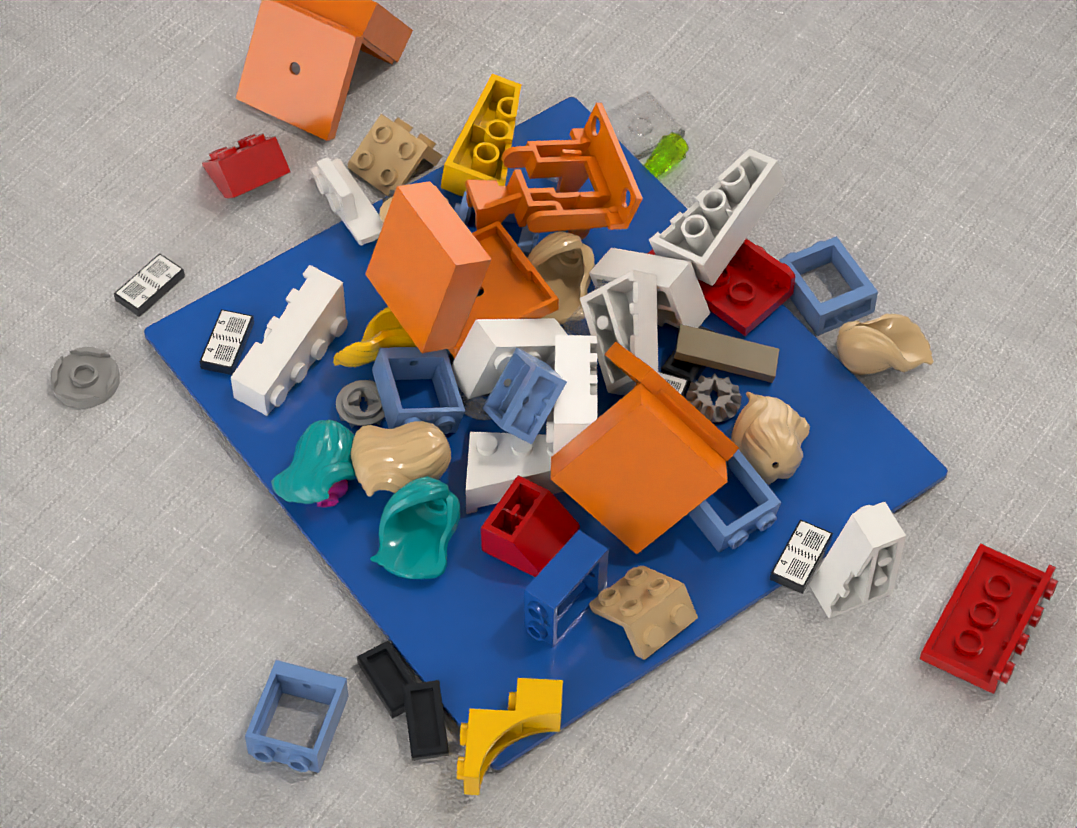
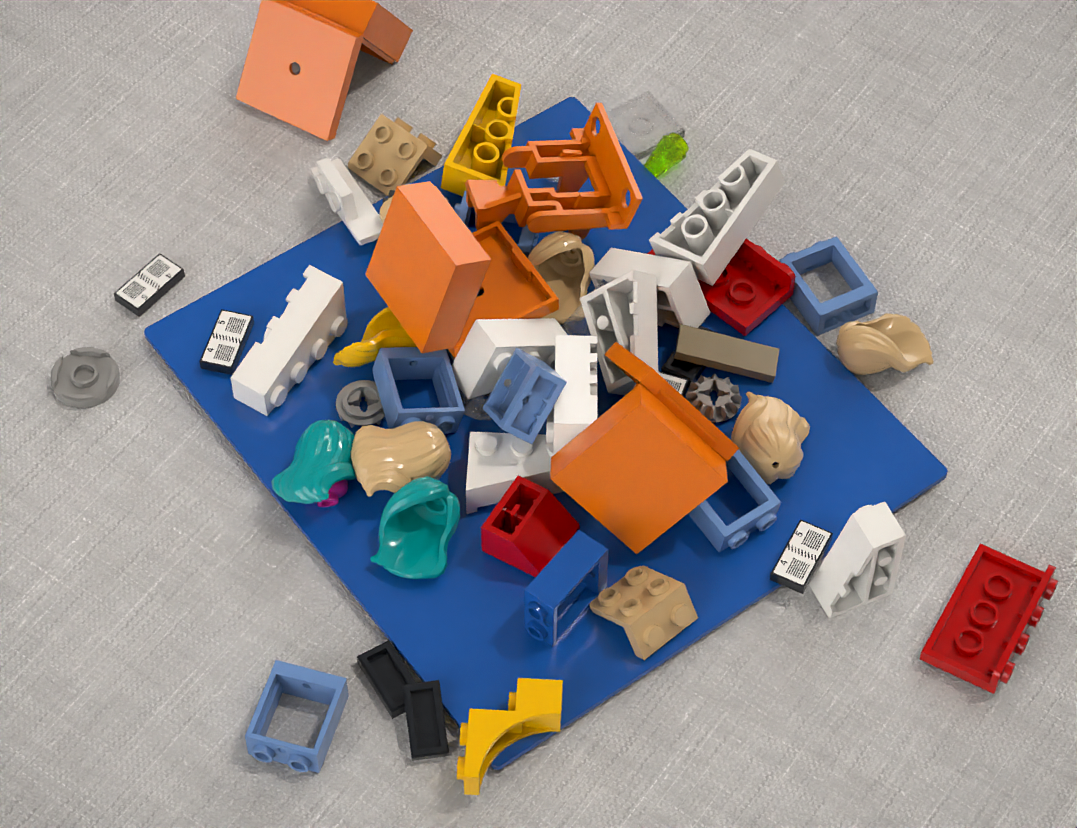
(247, 166): red slope -> none

